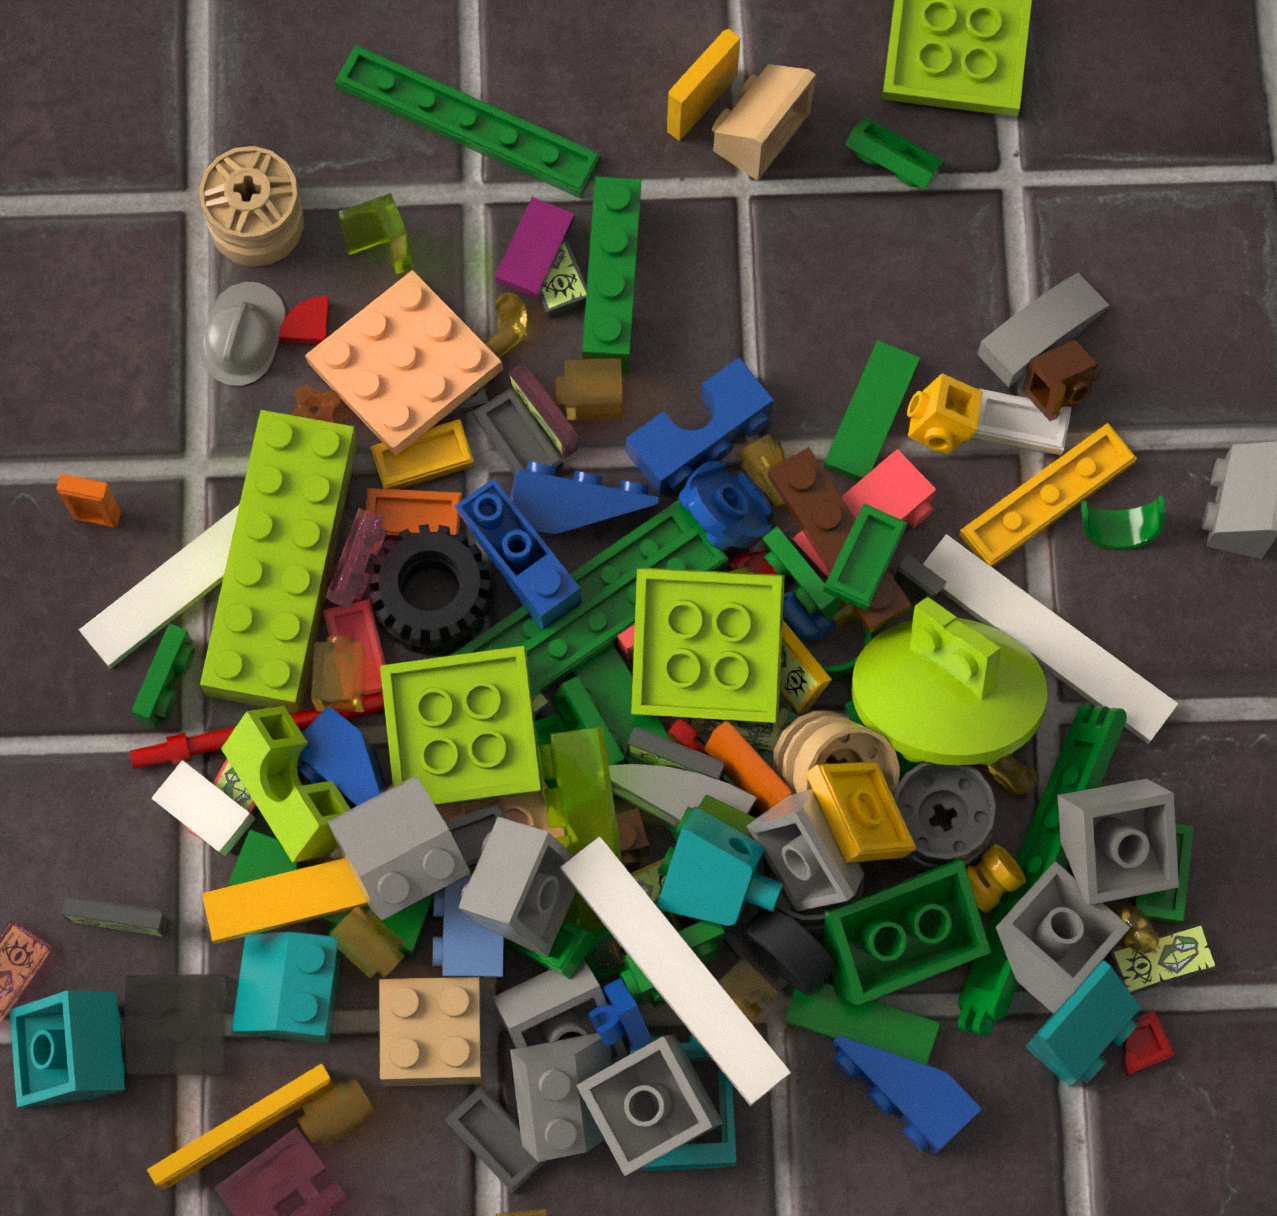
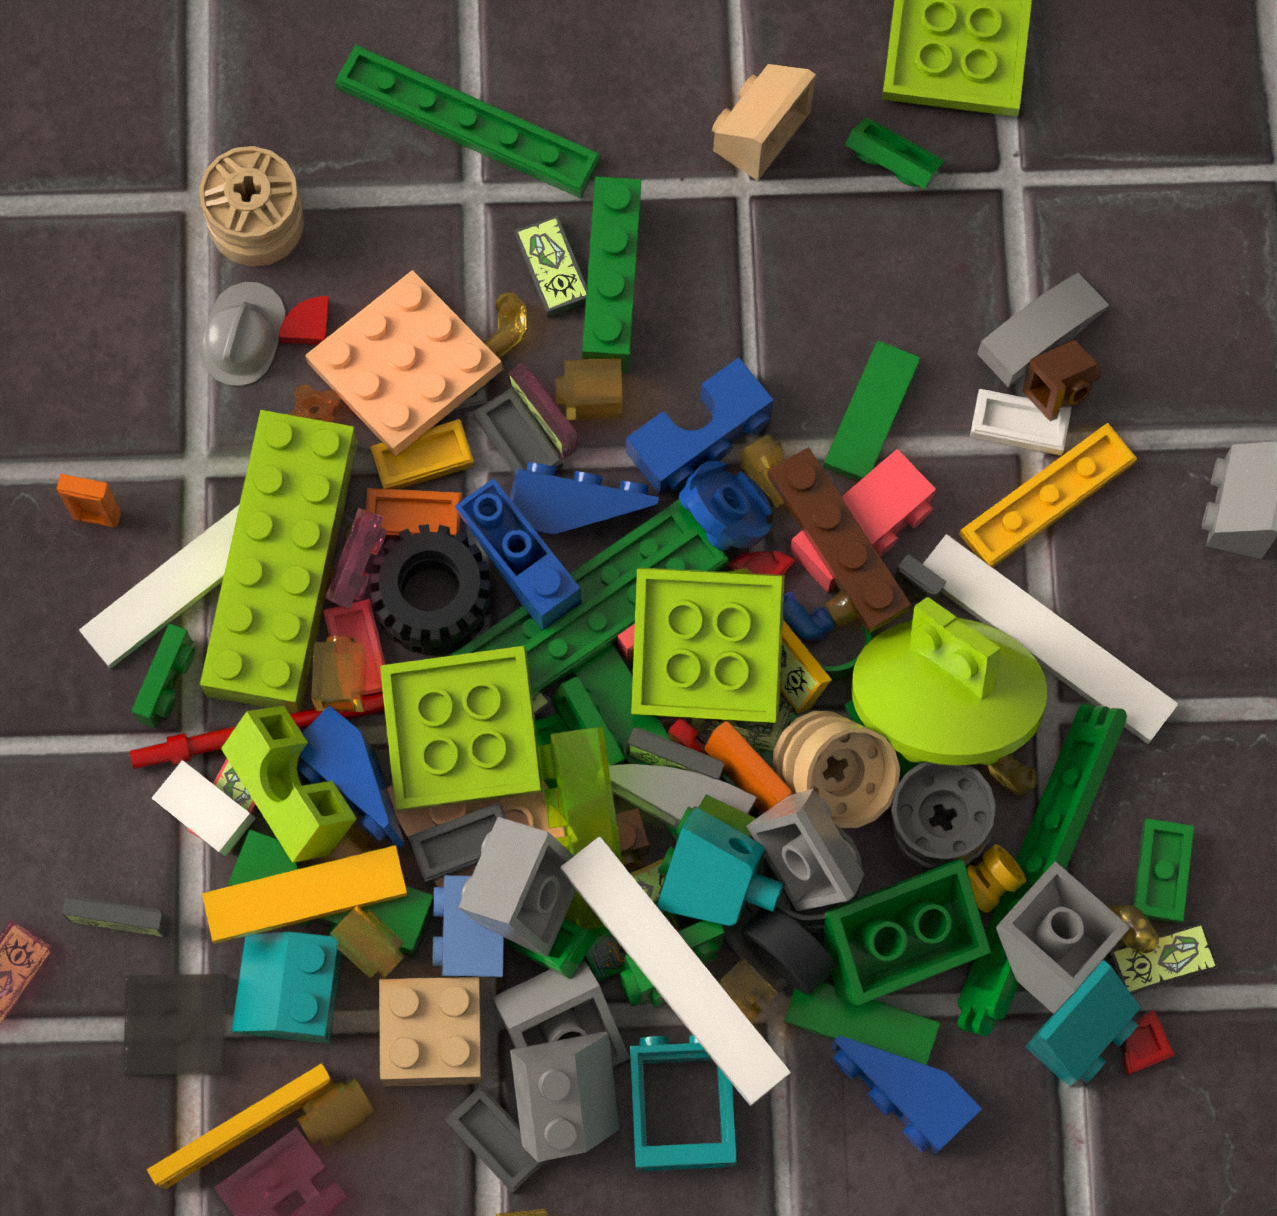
(67, 1048): teal slope -> none
(374, 224): clear neon green panel -> none
(398, 848): light grey slope -> none
(534, 248): magenta tile -> none
(620, 1018): blue tile -> none
(649, 1104): light grey slope -> none
(703, 84): yellow tile -> none
(787, 560): green plate -> none
(860, 811): yellow tile -> none
(865, 557): green tile -> none
(944, 414): yellow brick -> none
(1120, 840): light grey slope -> none
(1123, 528): green helmet -> none

